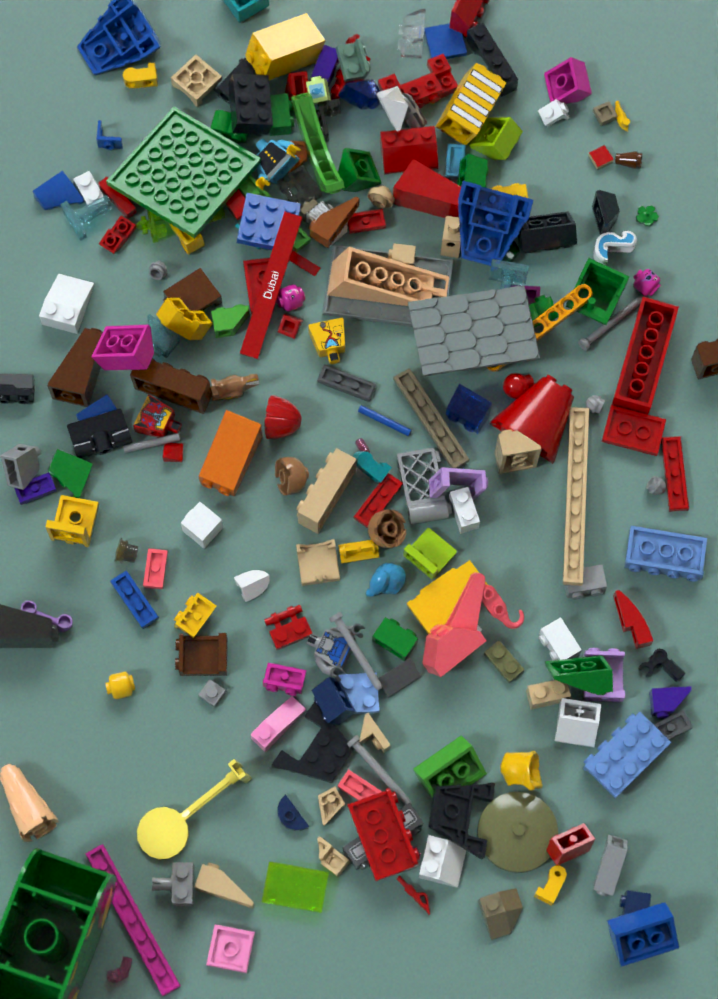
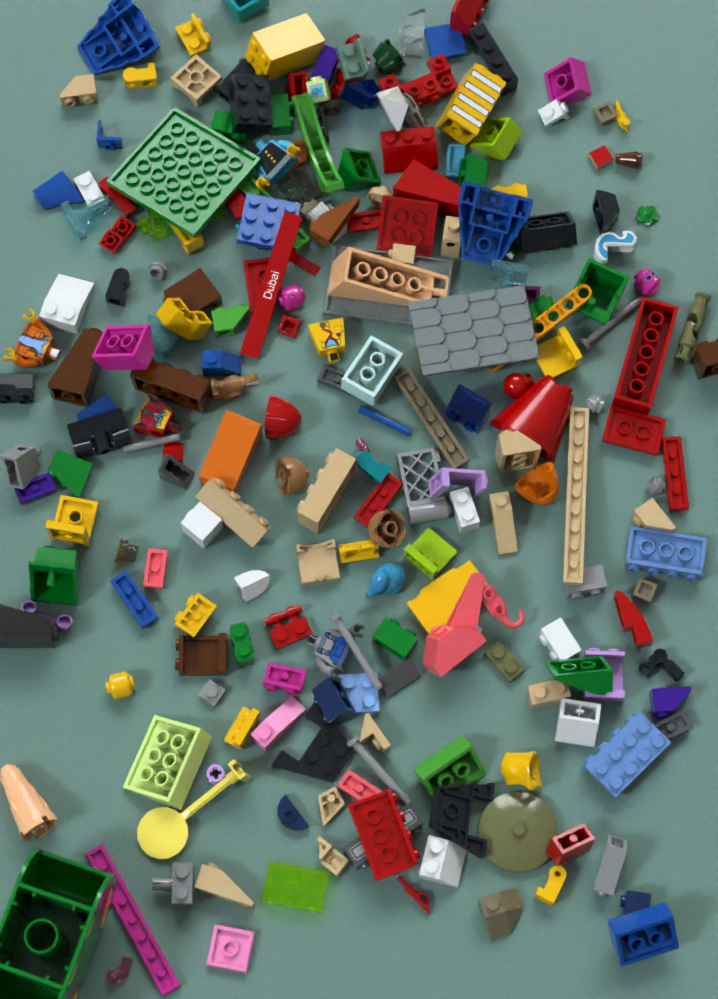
(33, 345): none -> torso
(55, 576): none -> green piece
(80, 91): none -> tan slope
(116, 288): none -> black leg
(168, 761): none -> yellowish green slope
(175, 472): none -> dark grey slope
(194, 37): none -> yellow bracket
(210, 772): none -> lavender bush
(220, 363): none -> blue slope
(233, 512): none -> tan brick
(242, 644): none -> green brick
(242, 727): none -> yellow bracket
(371, 370): none -> light aqua brick
(388, 58): none -> dark green cone
(407, 223): none -> red plate
(503, 522): none -> tan slope
(539, 484): none -> orange hair
(559, 354): none -> yellow bracket
(644, 590): none -> dark tan plate
(652, 516): none -> tan slope
(691, 330): none -> olive piece

